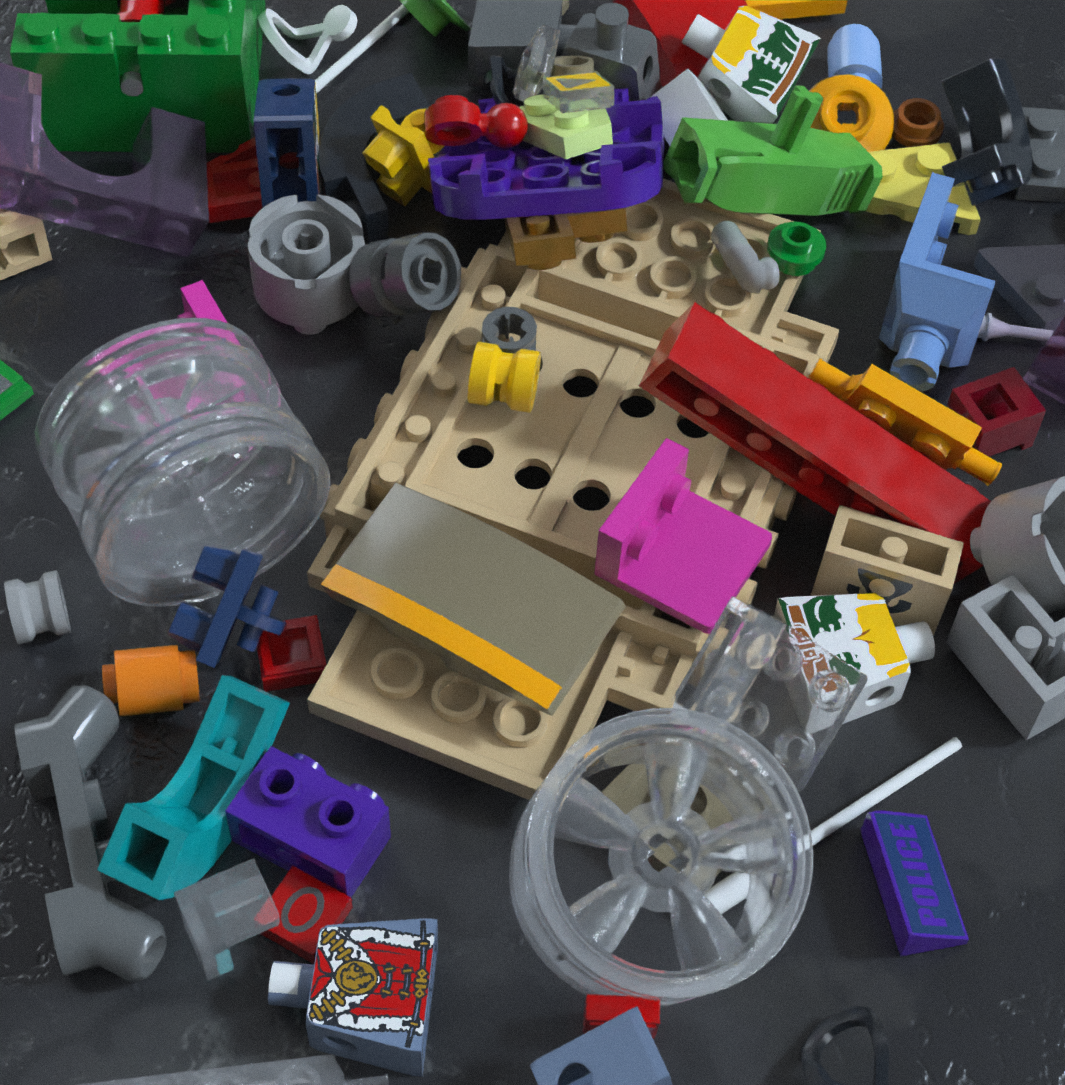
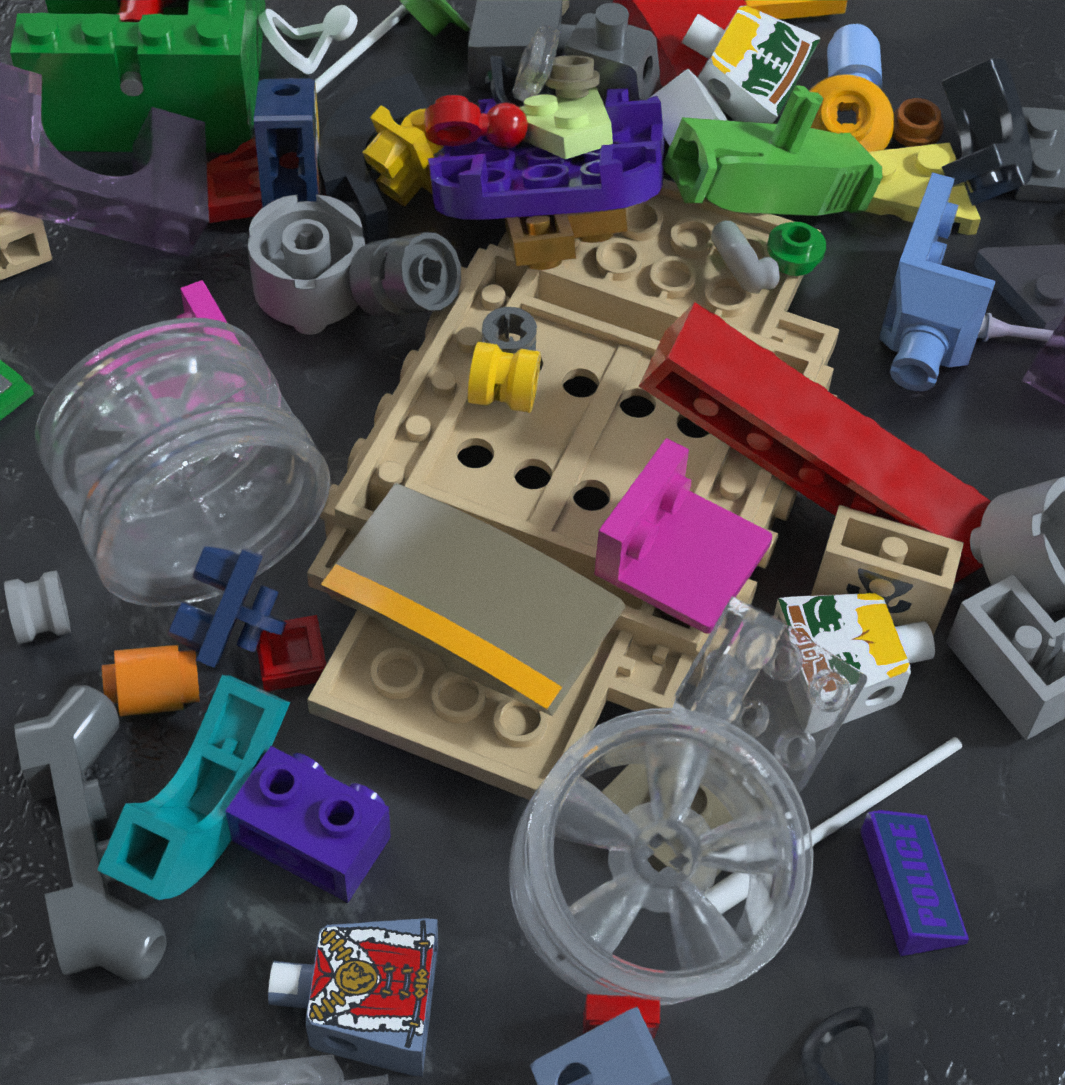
(225, 912): clear panel -> none
(303, 910): red tile -> none
(578, 92): clear tile -> none
(910, 417): light orange plate -> none
(1003, 409): dark red brick -> none

